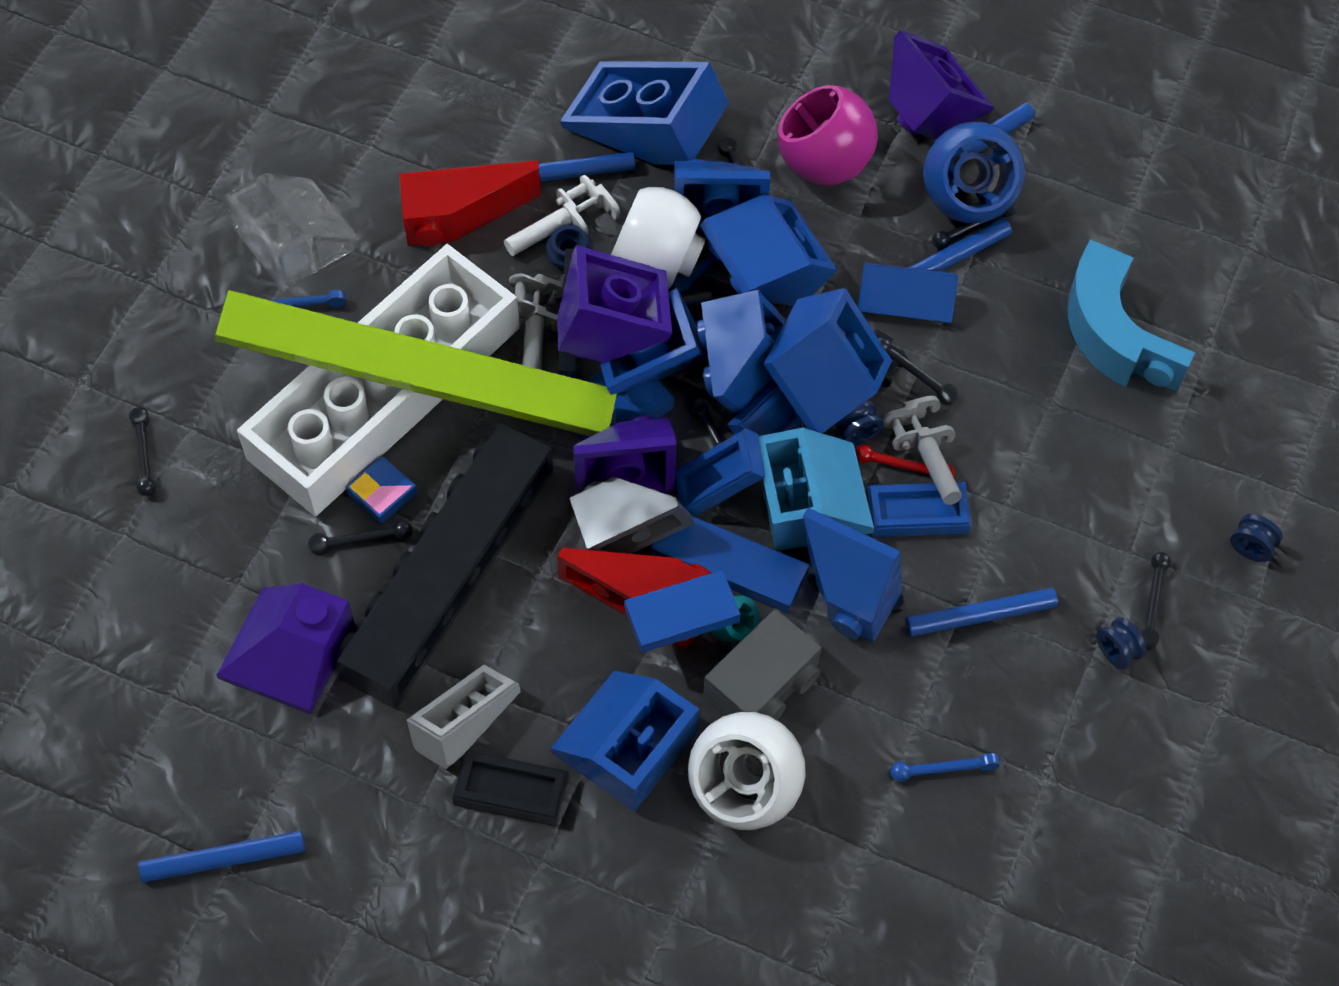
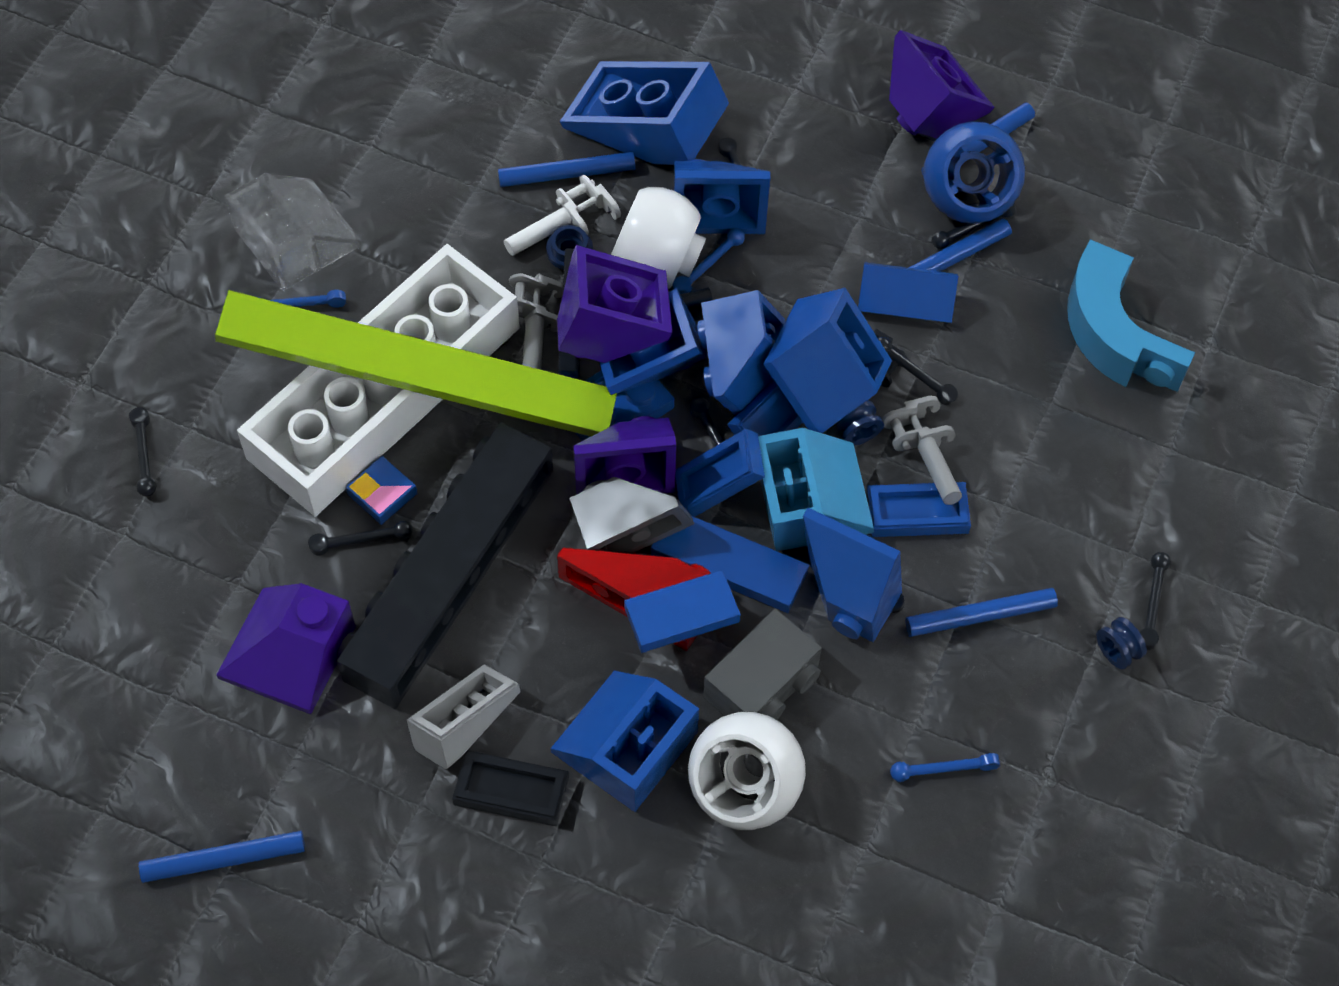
(456, 201): red slope -> none
(748, 621): teal bush -> none
(768, 249): blue slope -> none
(827, 135): dark pink wheel -> none
(865, 454): red hinge -> none
(1256, 538): dark blue bush -> none

